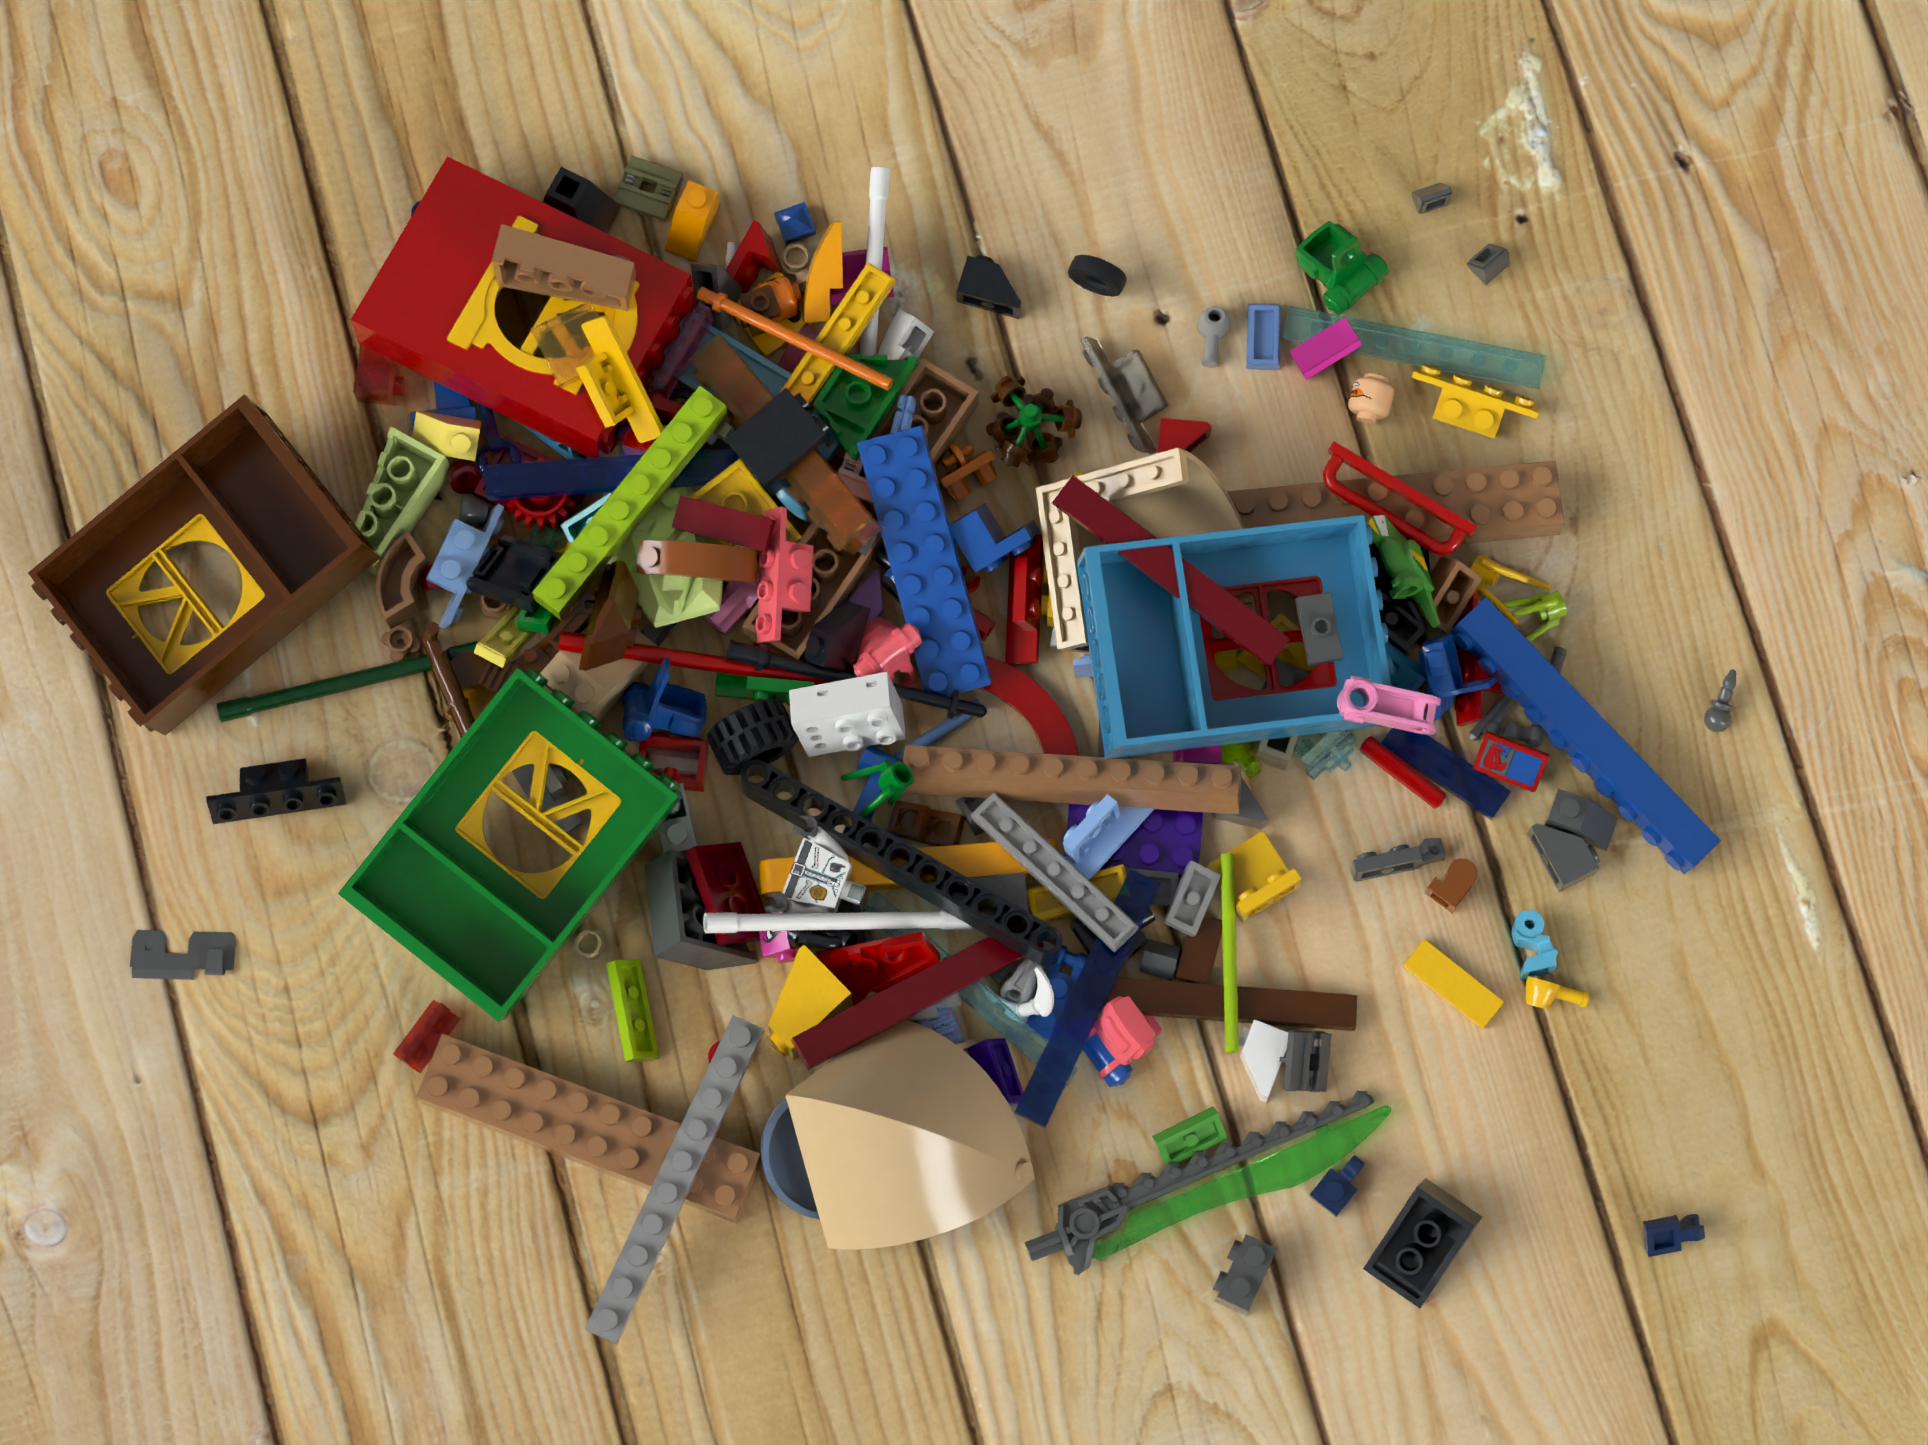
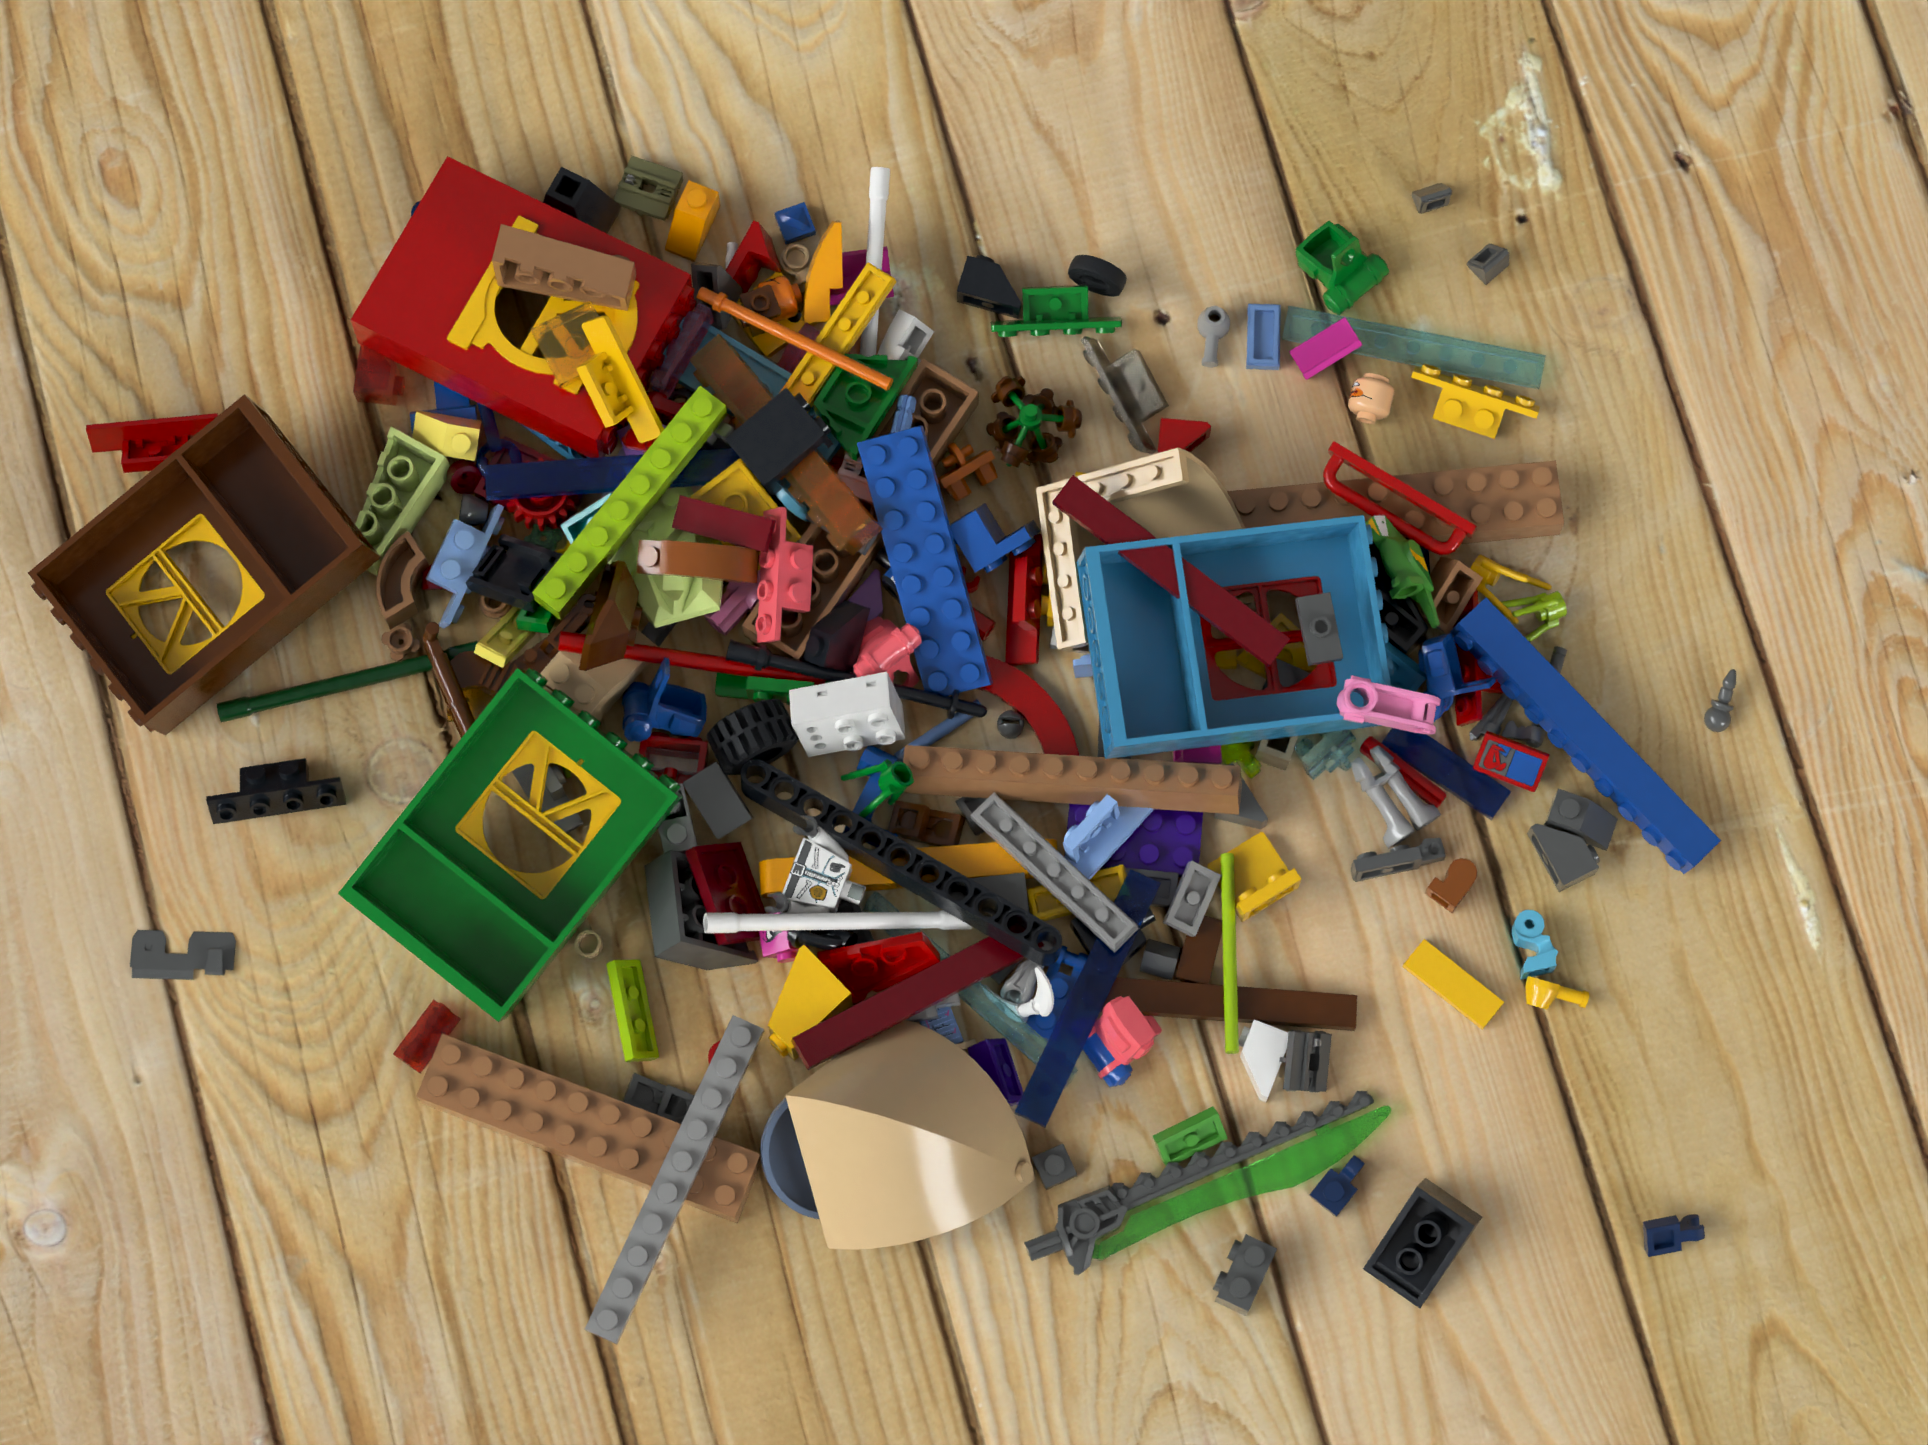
(145, 441): none -> red bracket
(658, 1098): none -> dark grey slope
(717, 800): none -> dark grey panel
(1010, 730): none -> dark grey hinge
(1054, 1166): none -> dark grey plate
(1055, 309): none -> green bracket
(1397, 825): none -> light grey piece

